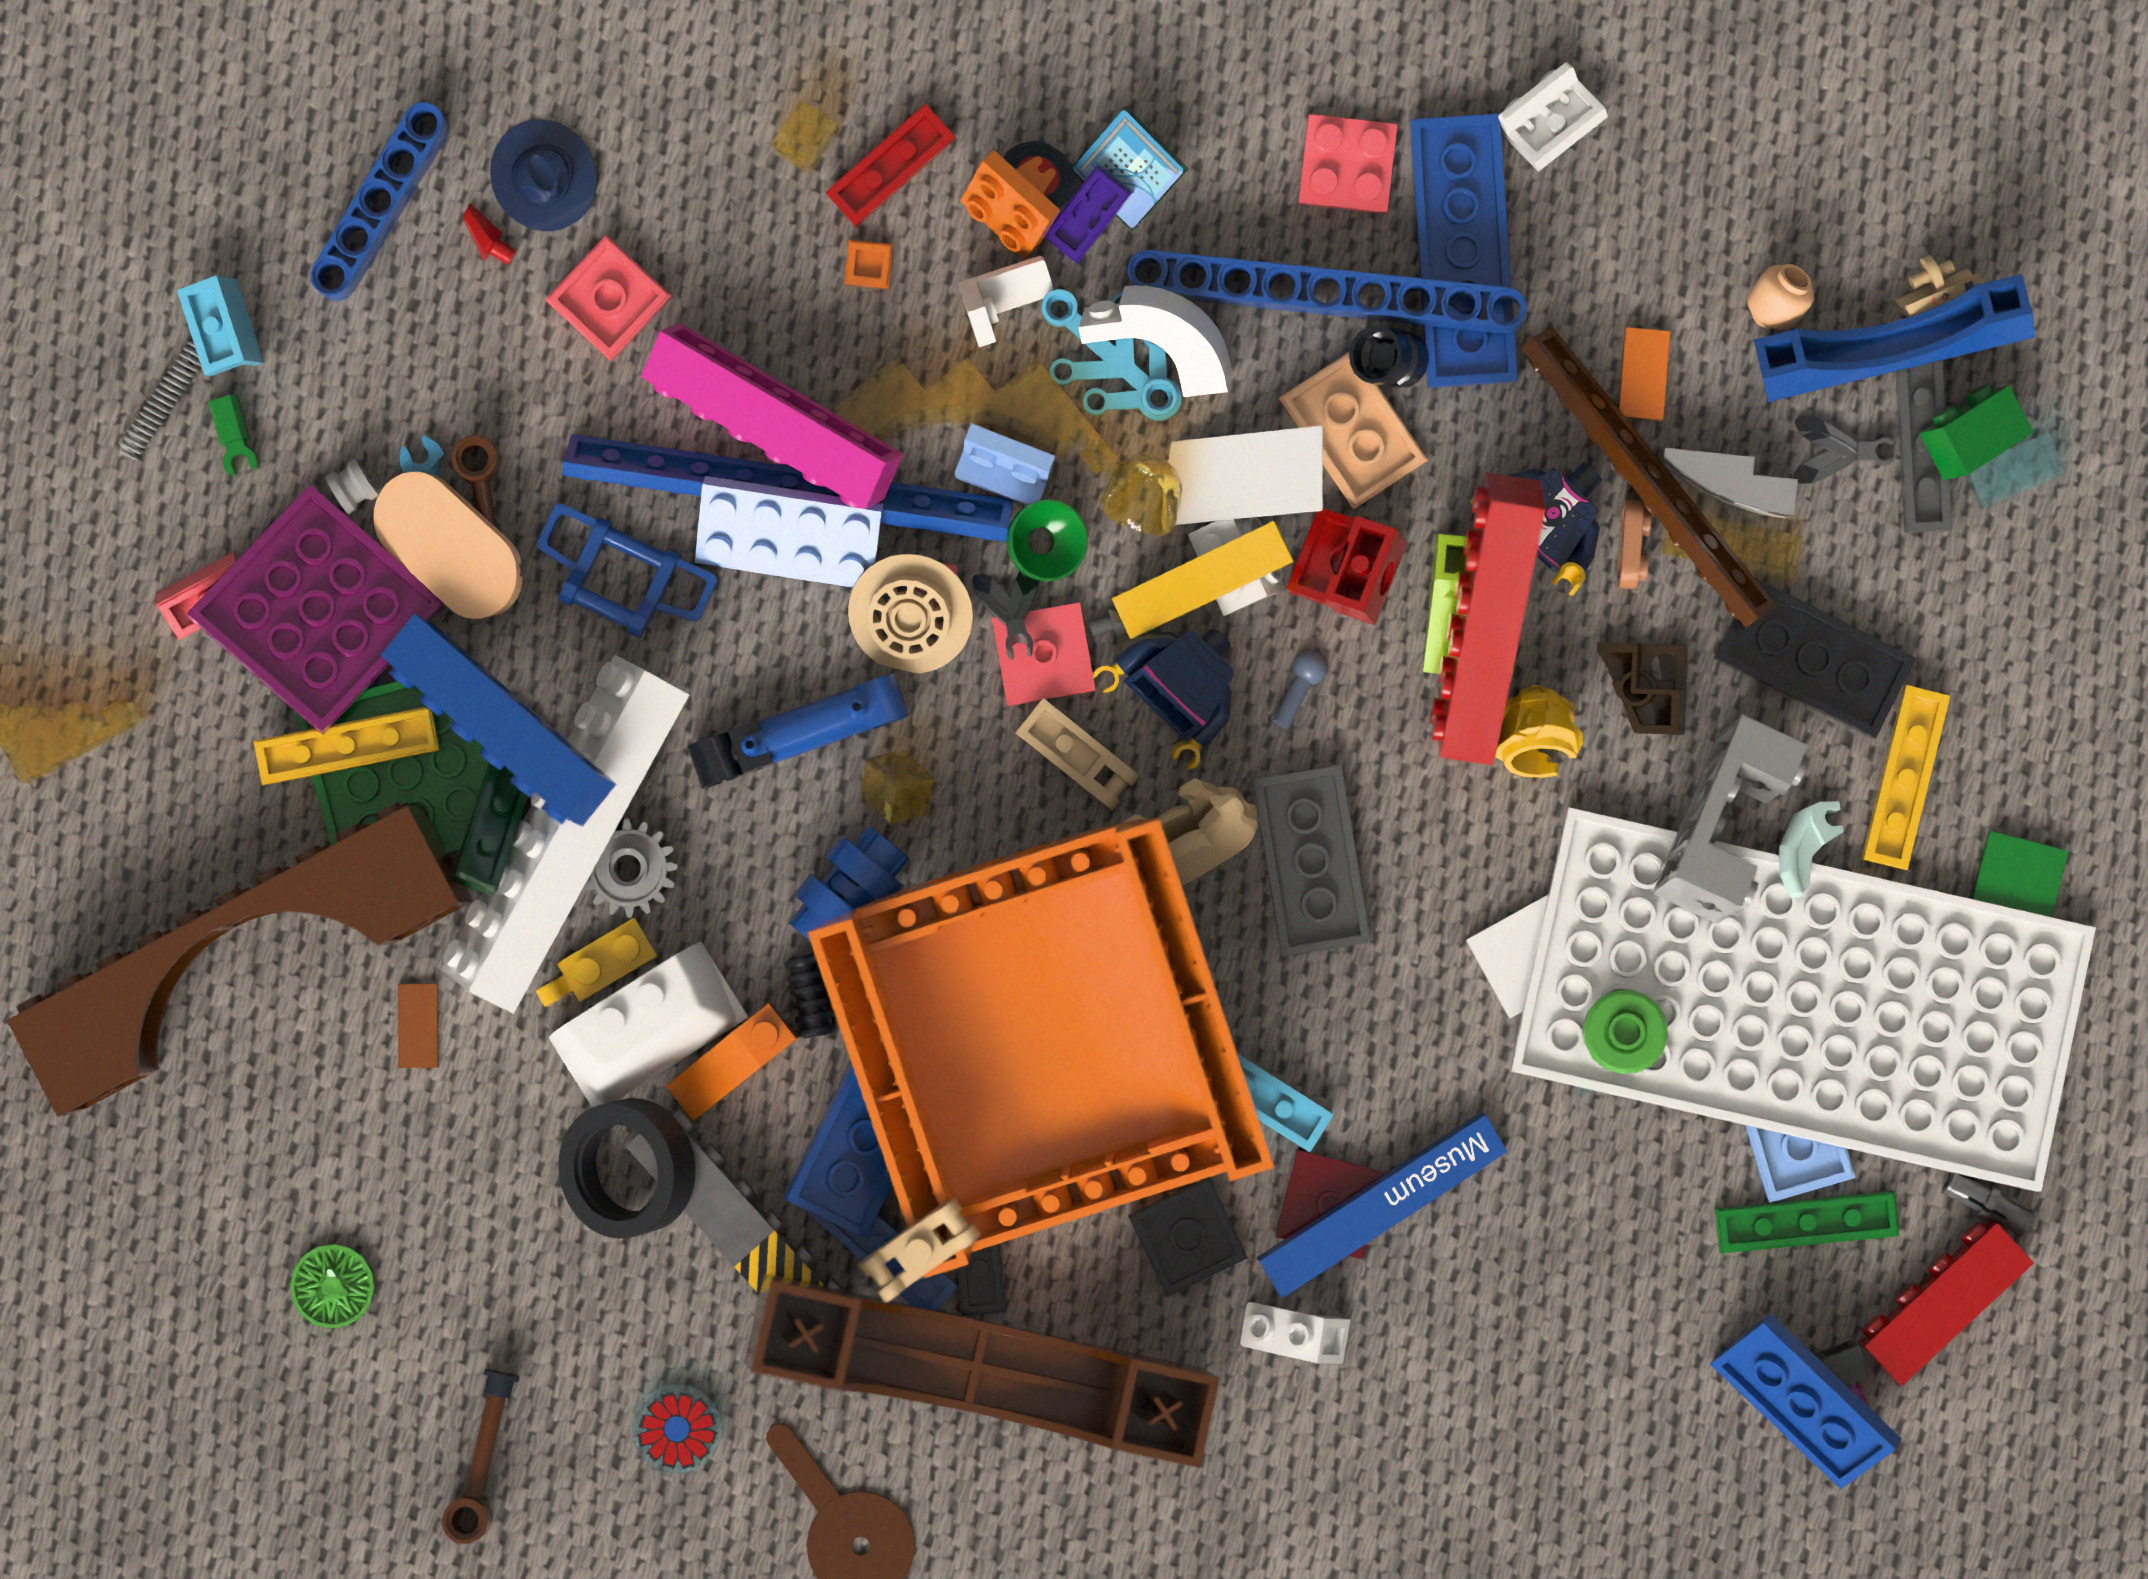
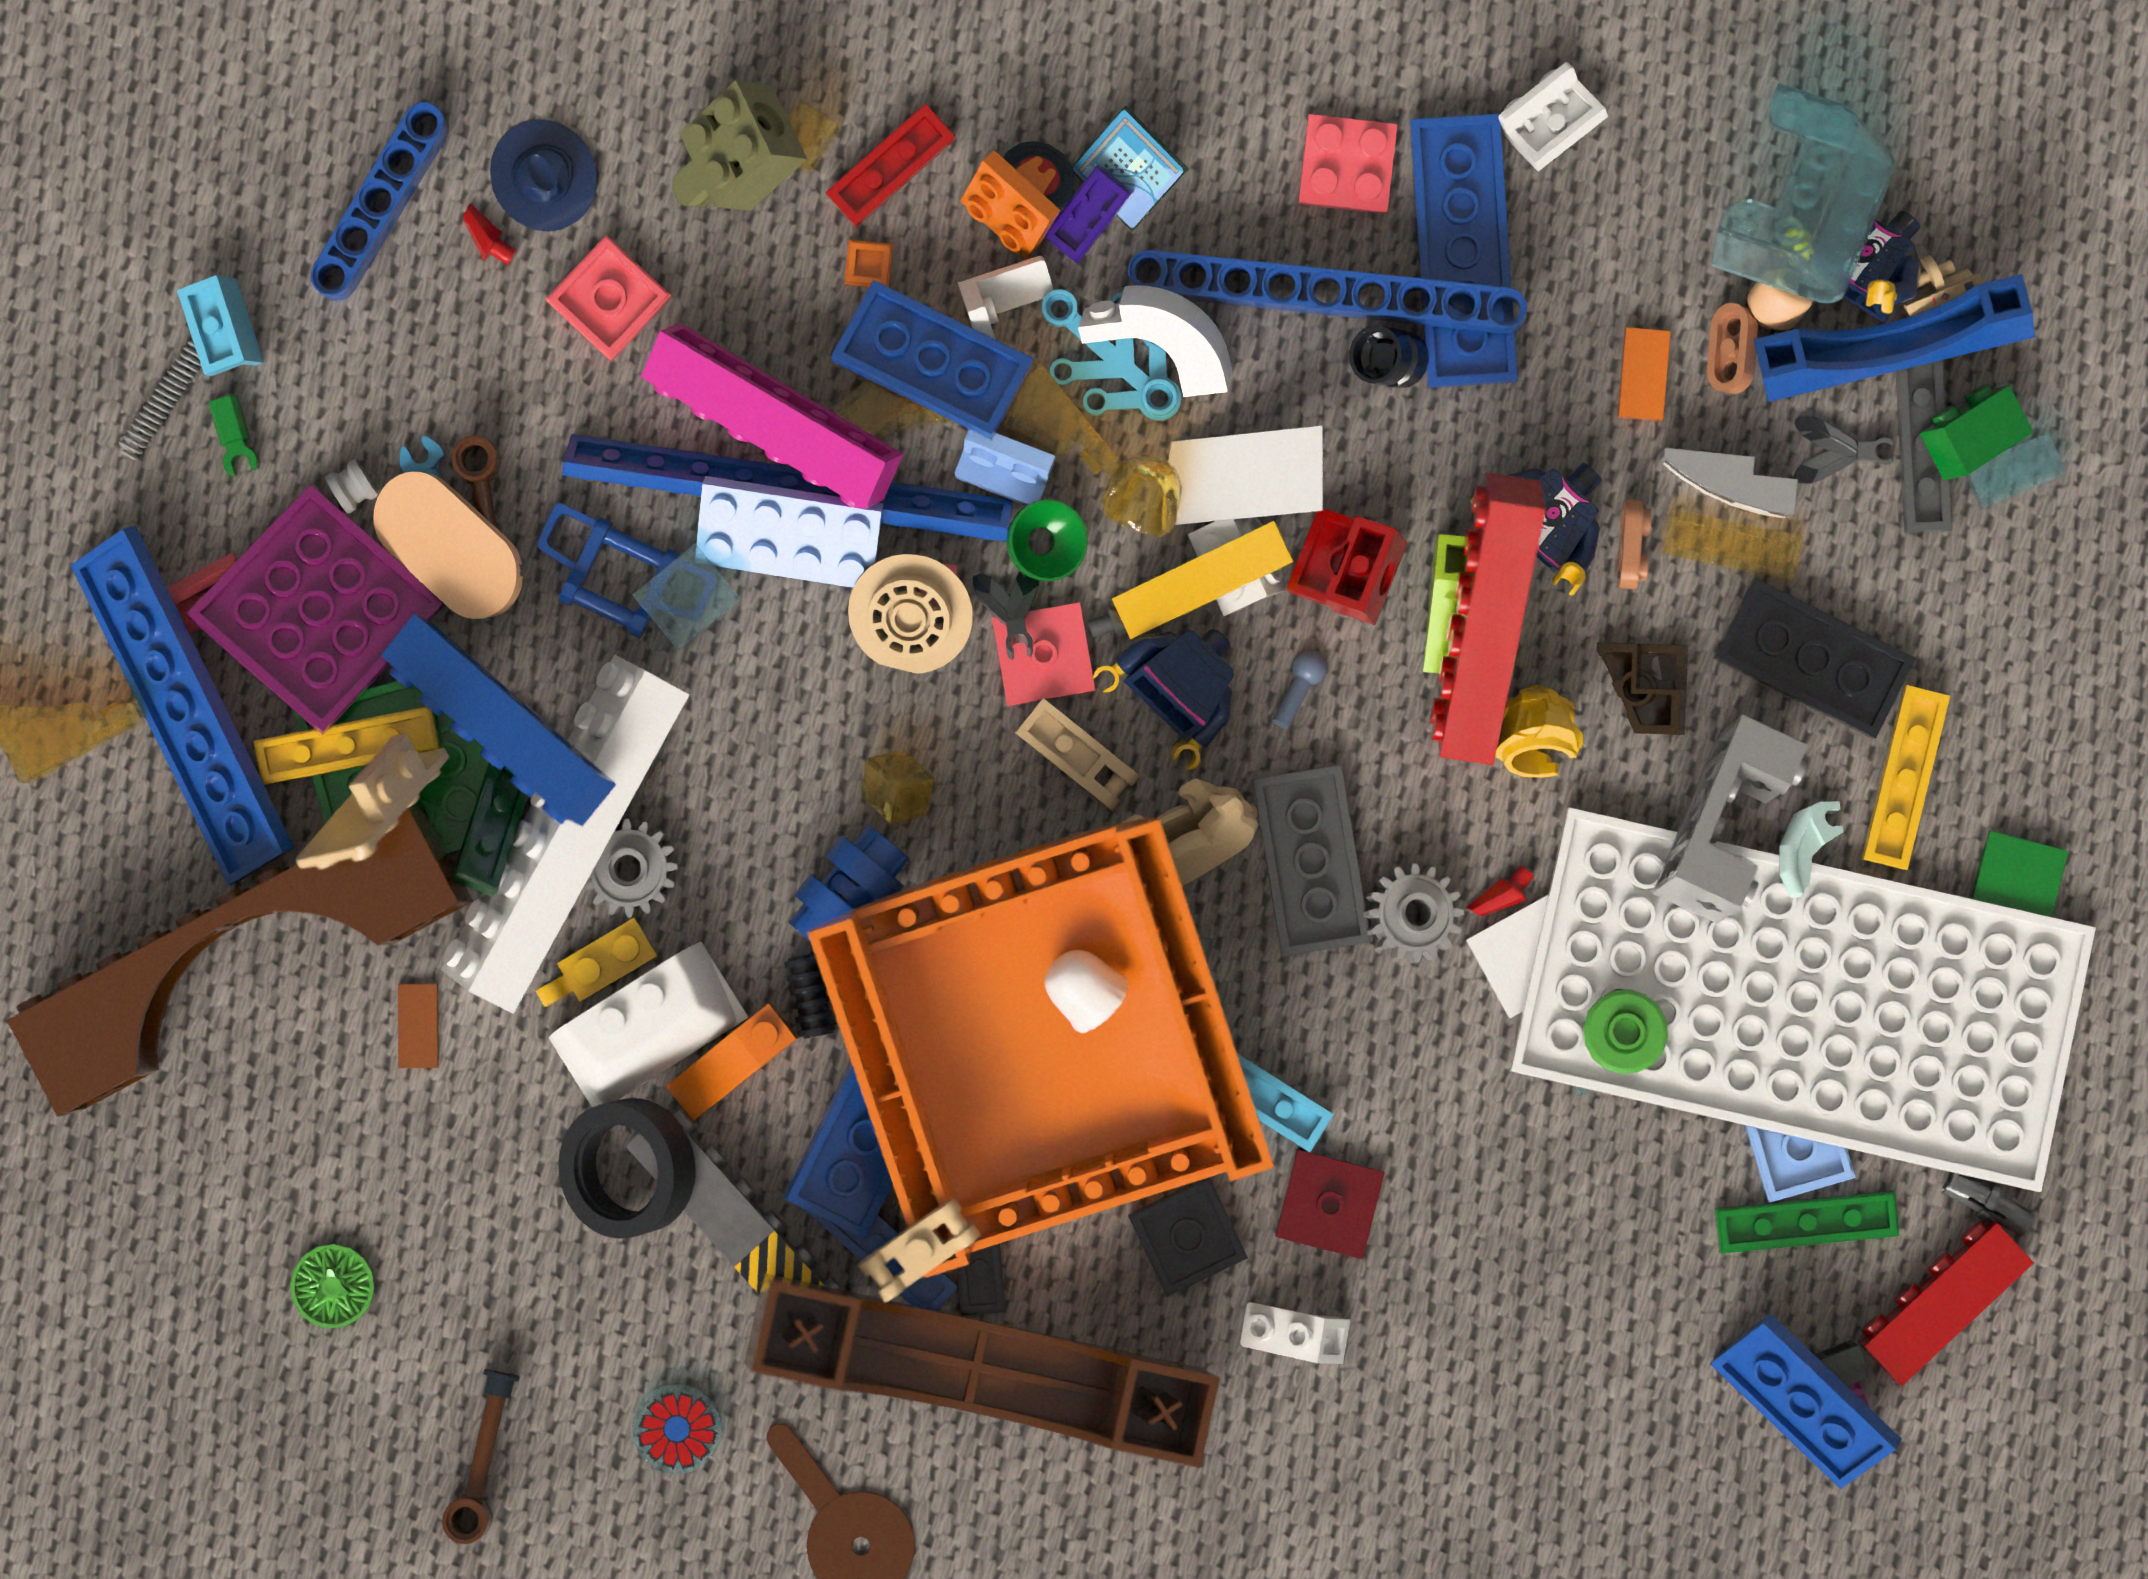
(182, 705): none -> blue plate
(378, 799): none -> tan bracket
(686, 597): none -> clear light blue piece
(738, 149): none -> olive brick
(797, 731): blue piece -> none
(932, 359): none -> blue plate
(1085, 988): none -> white hair
(1362, 433): light nougat tile -> none
(1381, 1204): blue tile -> none
(1435, 909): none -> light grey gear
(1502, 894): none -> red bar
(1648, 476): reddish brown plate -> none
(1732, 349): none -> nougat plate
(1824, 210): none -> clear light blue windscreen
(1887, 268): none -> torso

